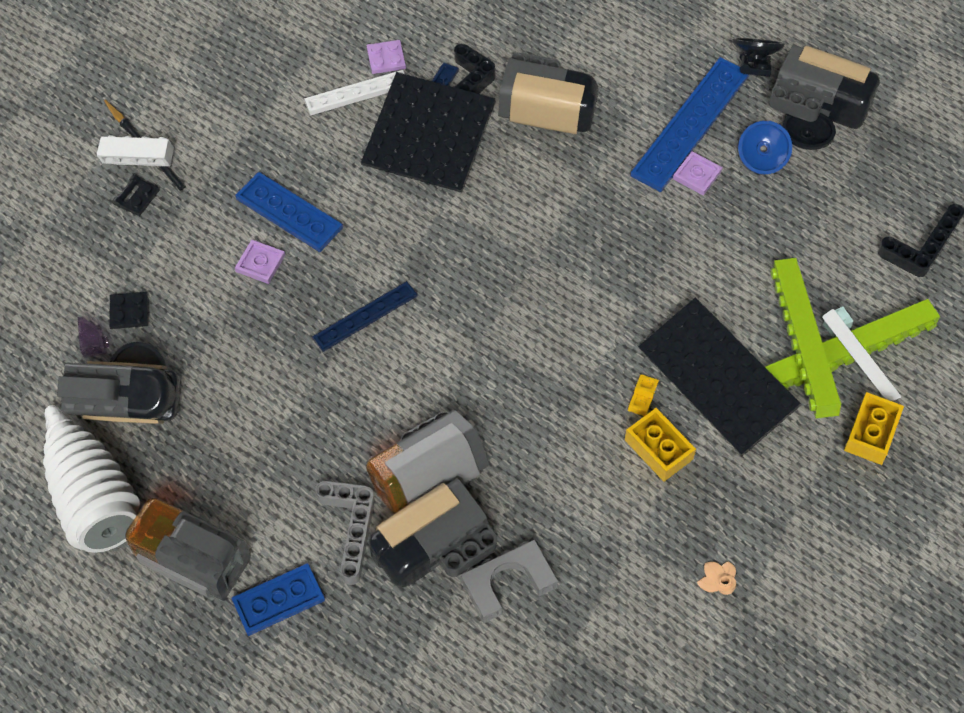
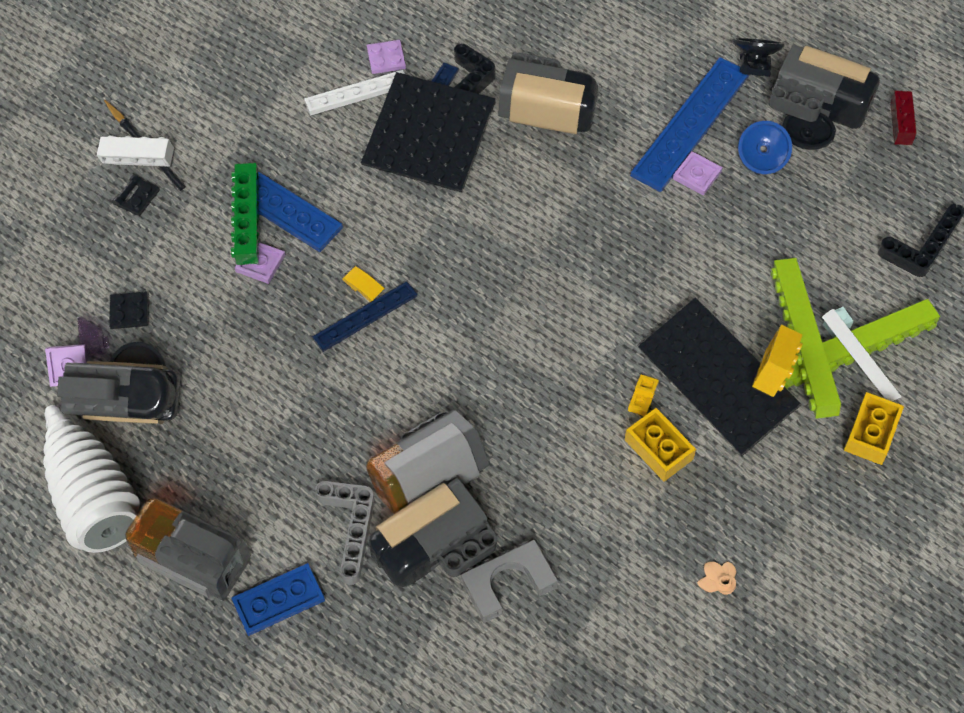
(59, 356): none -> lavender plate
(245, 186): none -> green brick
(363, 283): none -> yellow slope
(778, 361): none -> yellow brick
(903, 118): none -> dark red brick

